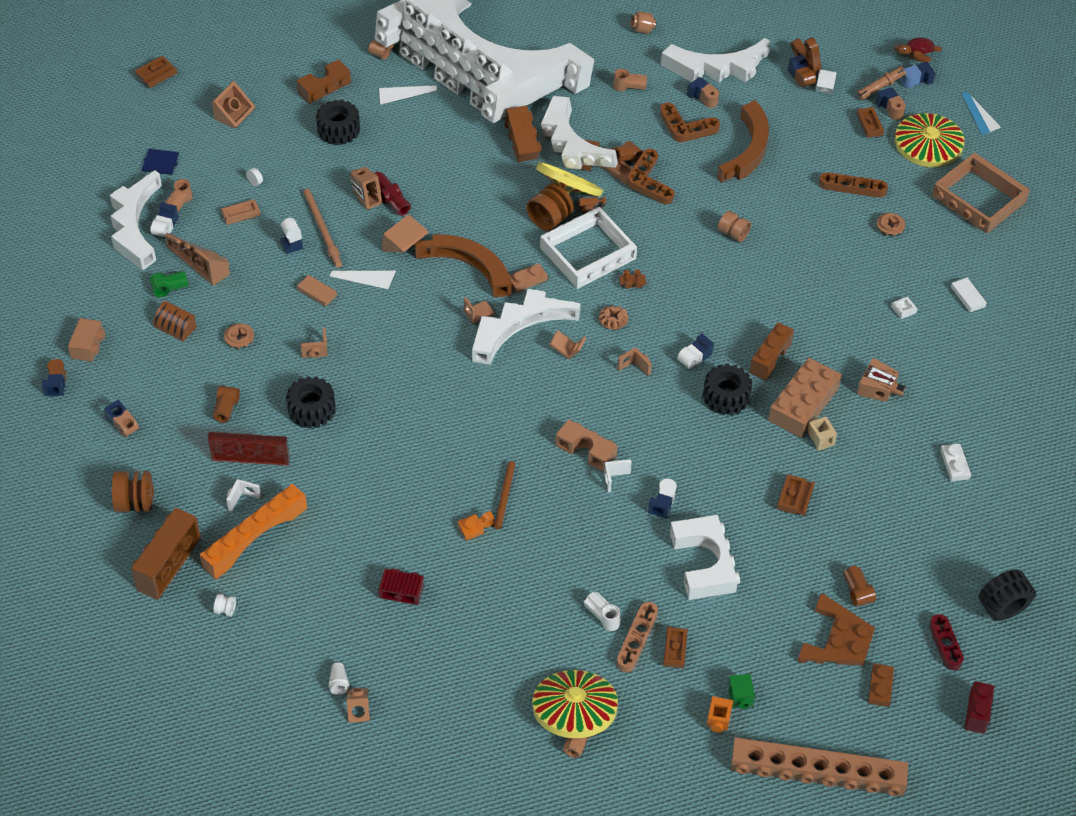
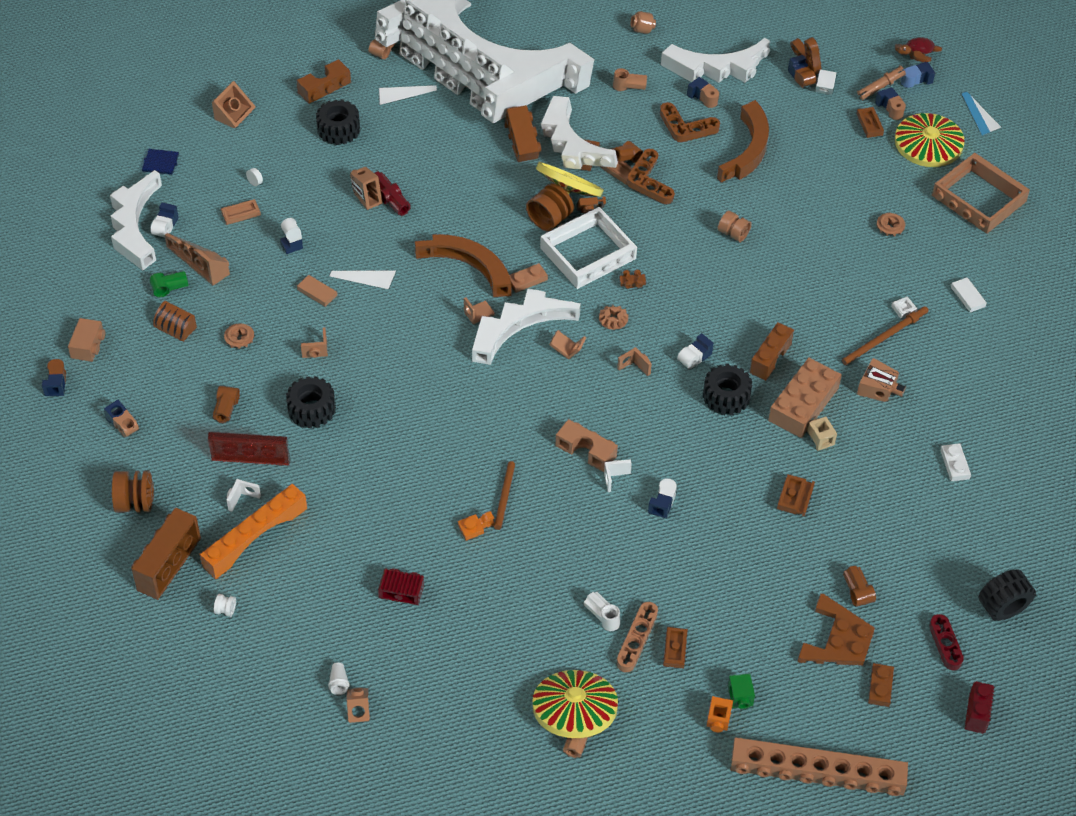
(156, 71): dark orange plate -> none
(181, 194): nougat piece -> none
(333, 251): nougat bar -> none
(403, 235): nougat slope -> none
(706, 533): white arch -> none
(853, 182): dark orange beam -> none
(911, 318): none -> dark orange bar

